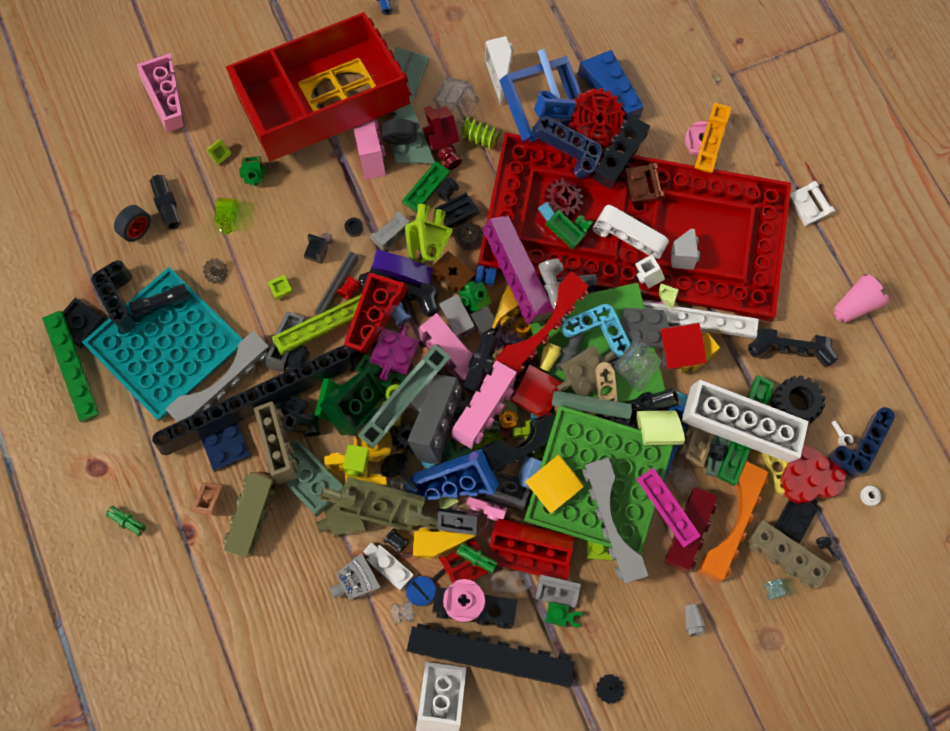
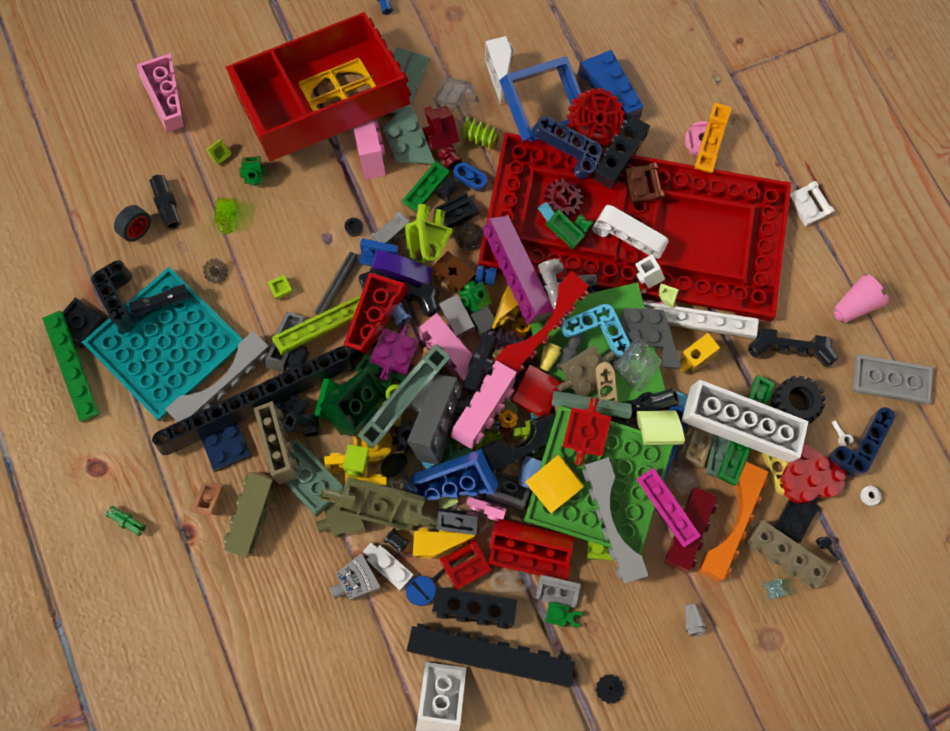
(316, 248): black panel -> none
(349, 288): red bush -> none
(369, 247): none -> blue bracket
(399, 131): black tyre -> none
(402, 613): clear wheel -> none
(455, 608): bright pink plate -> none
(472, 176): none -> blue plate
(477, 558): green pin -> none
(549, 75): light blue bar -> none
(550, 106): blue plate -> none
(586, 431): none -> red plate
(683, 345): red slope -> none
(684, 251): light grey slope -> none
(717, 452): black plate -> none
(892, 379): none -> light grey tile

